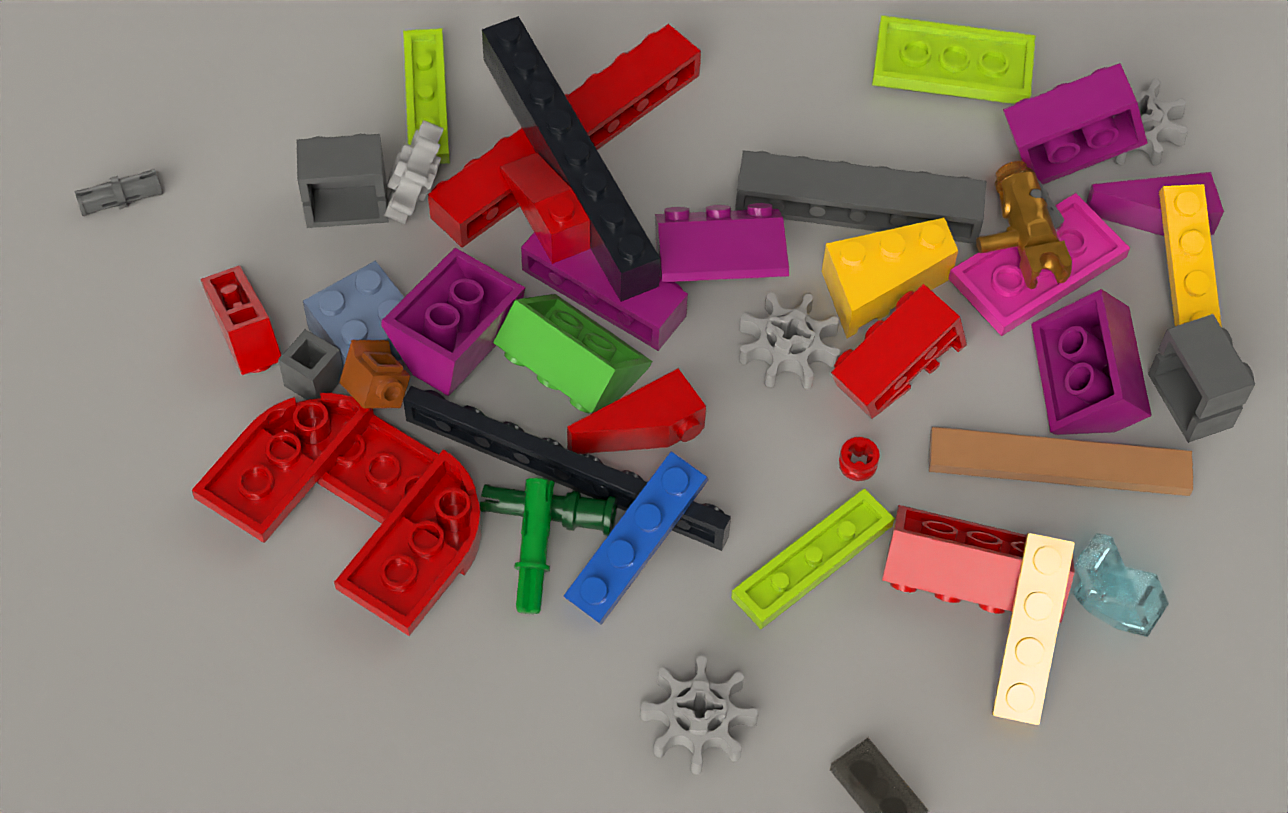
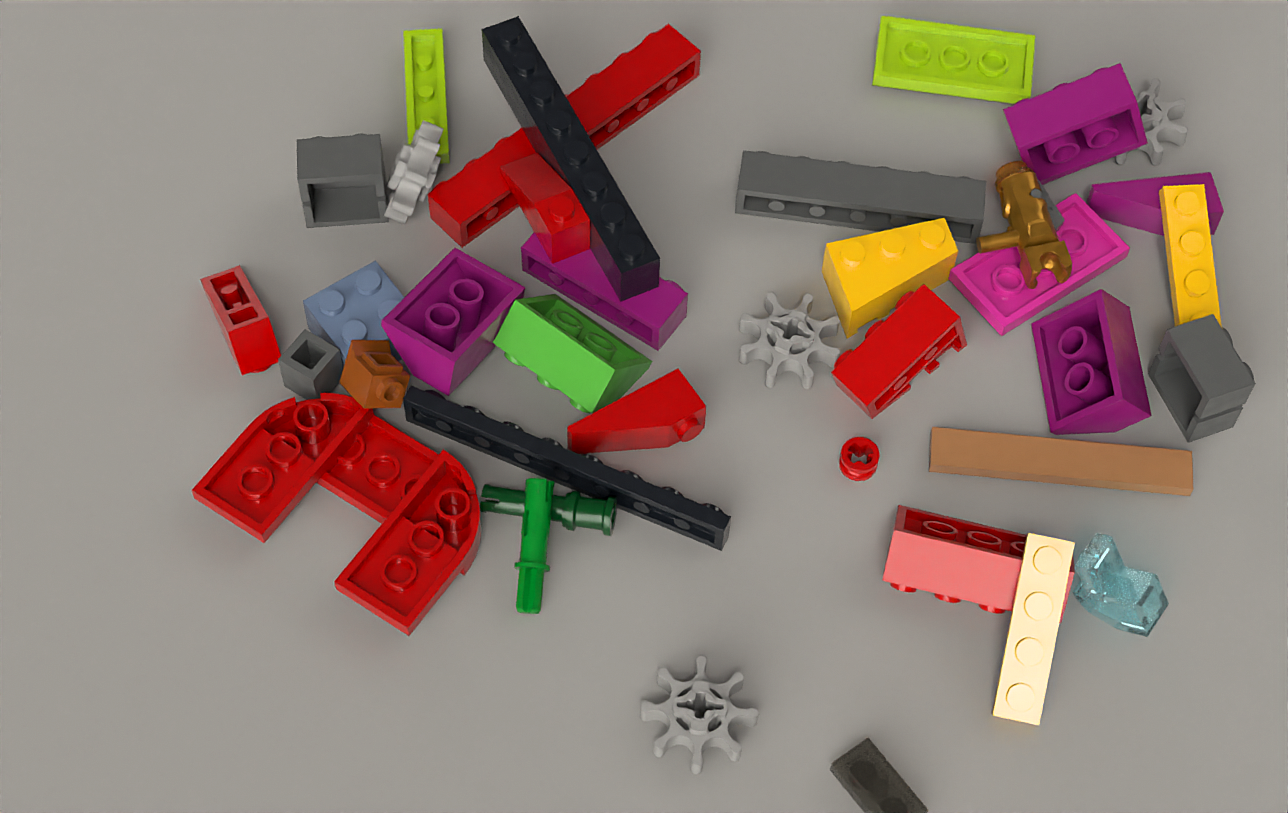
(118, 192): dark grey pin -> none
(636, 537): blue plate -> none
(721, 243): magenta slope -> none
(812, 558): lime plate -> none

